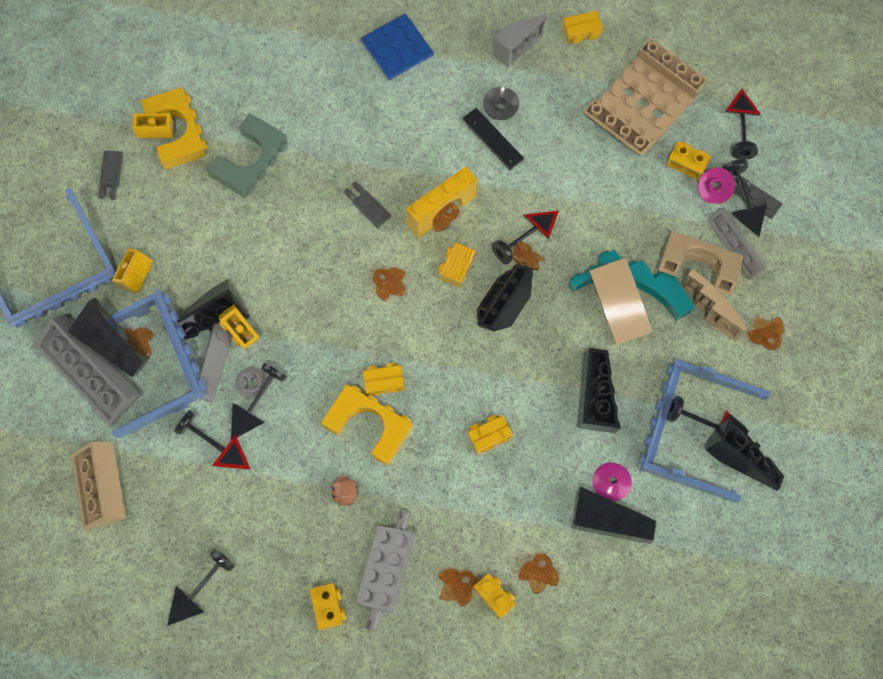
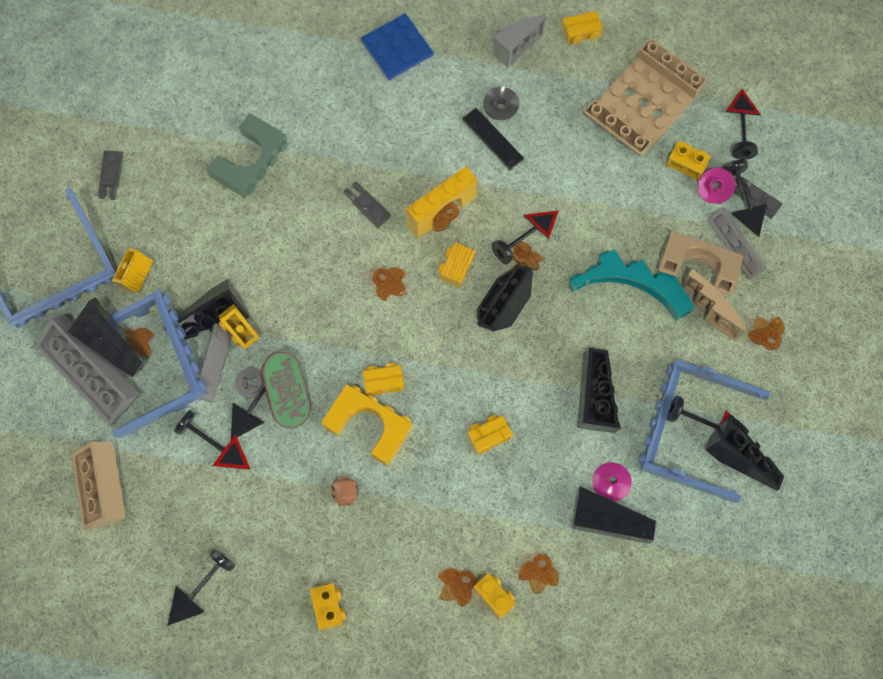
(153, 125): yellow brick -> none
(190, 145): yellow arch -> none
(285, 390): none -> tile
(385, 570): light grey plate -> none
(620, 301): tan slope -> none

